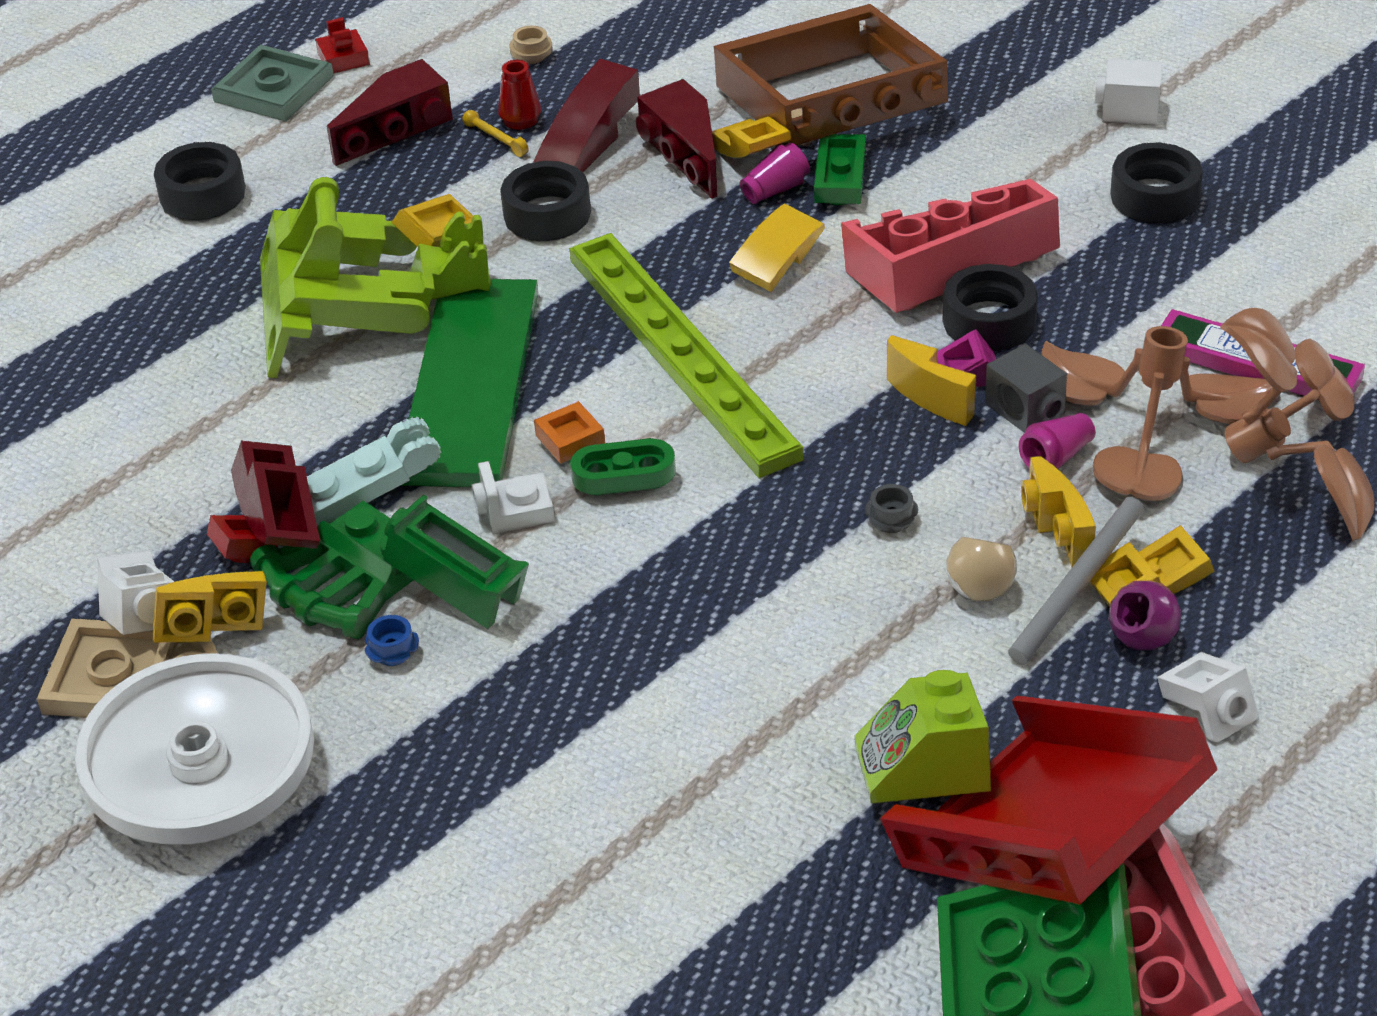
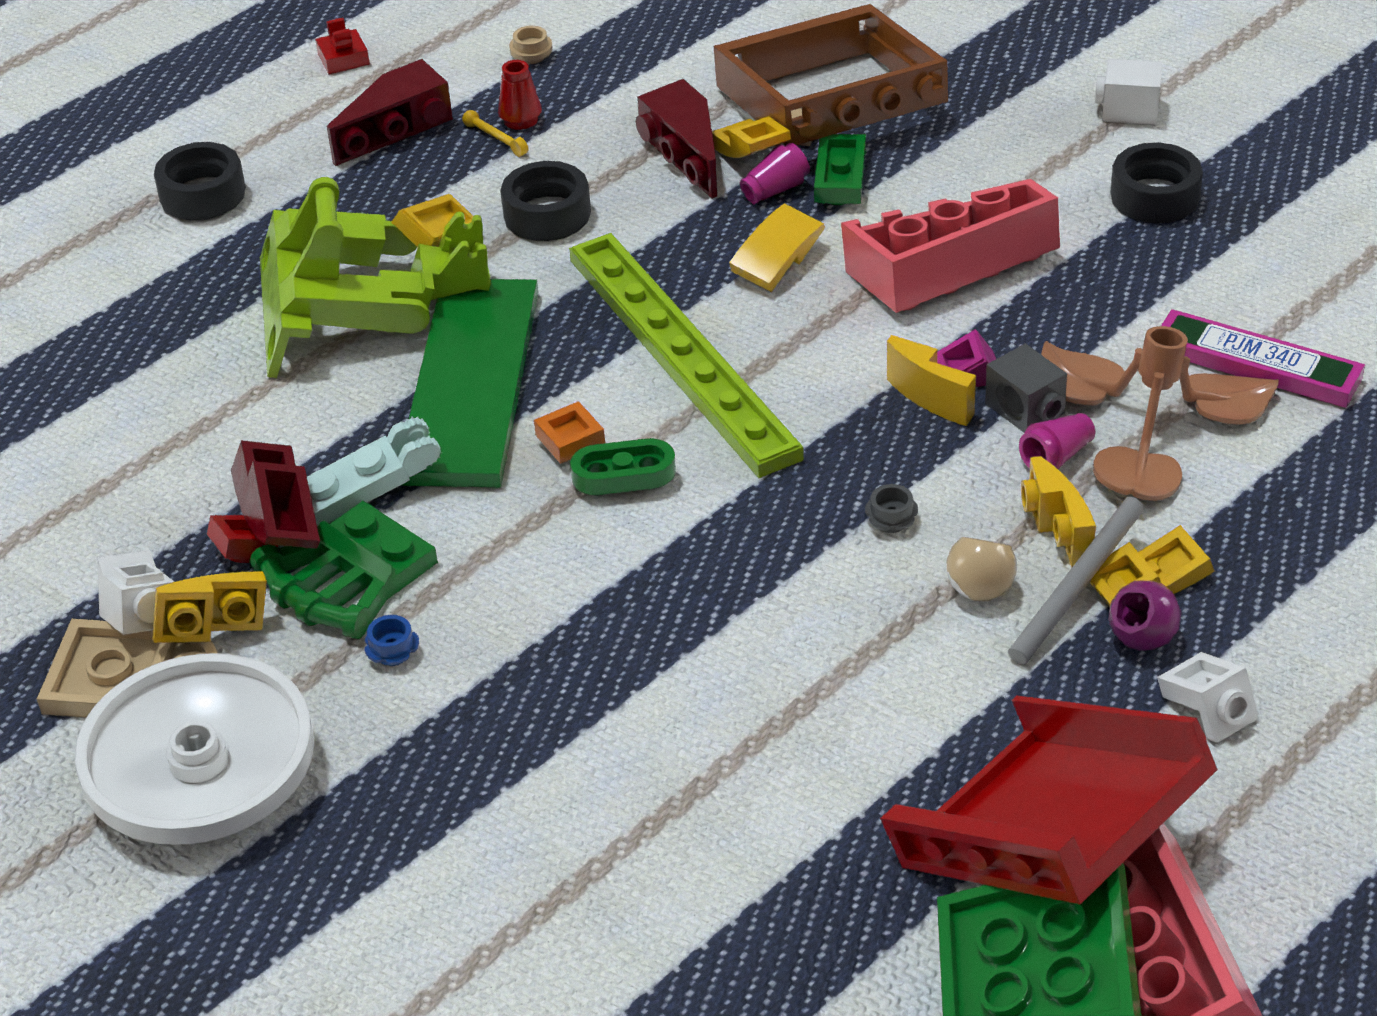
(272, 82): sand green tile -> none
(452, 561): green window -> none
(513, 501): white bracket -> none
(590, 115): dark red slope -> none
(926, 741): lime slope -> none
(991, 284): black tyre -> none
(1265, 429): nougat plant -> none

